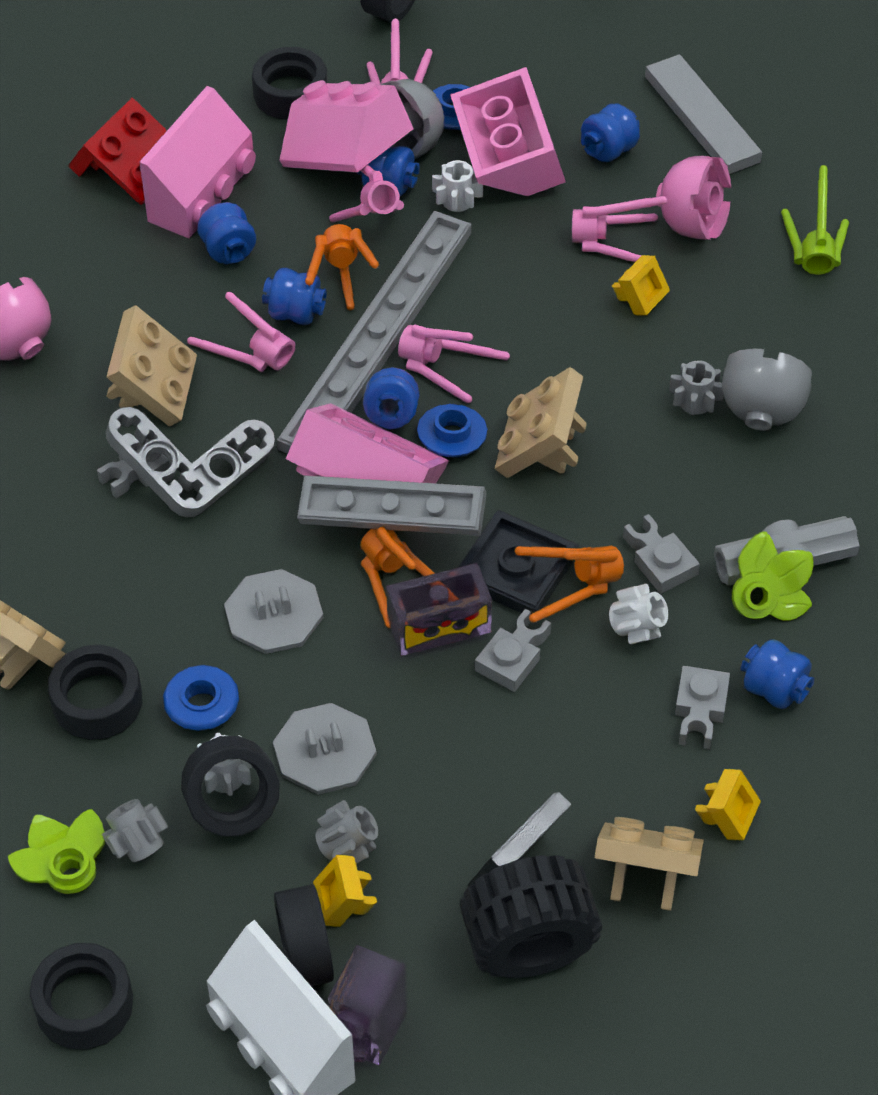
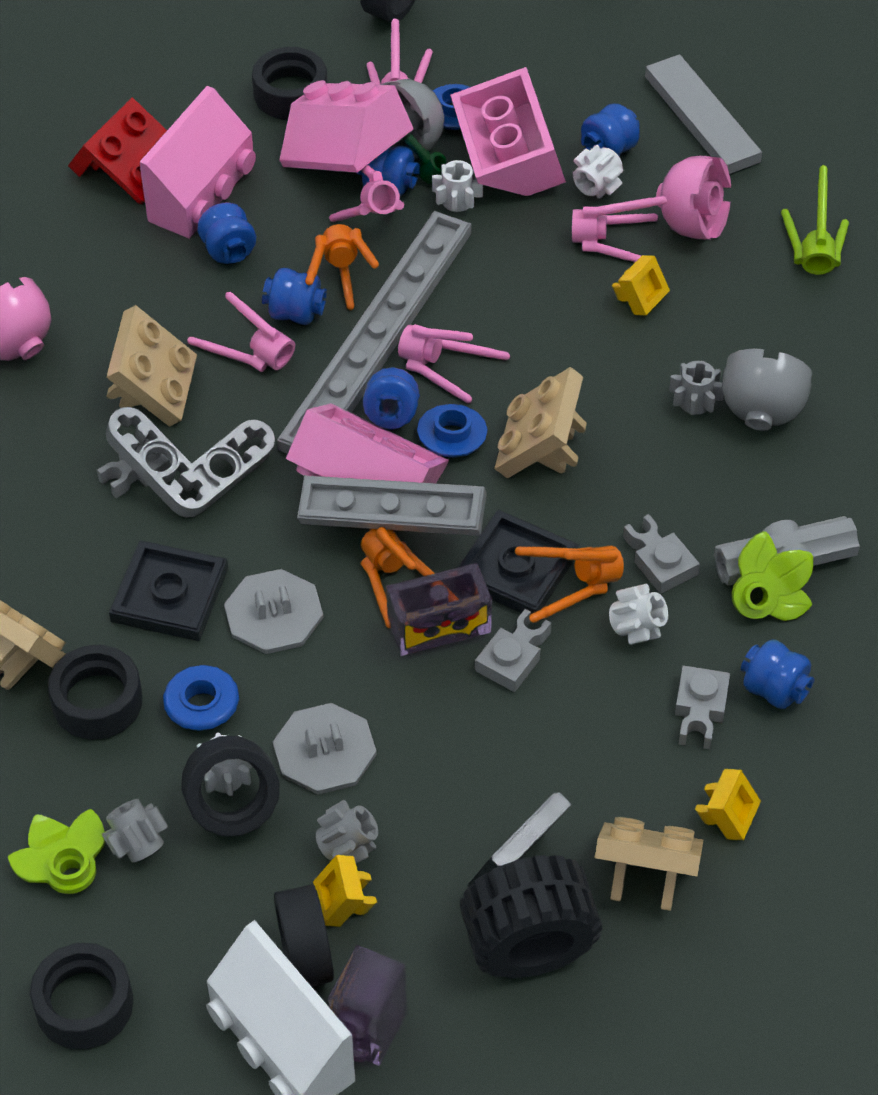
(169, 590): none -> black tile
(430, 162): none -> dark green hand
(597, 171): none -> white gear

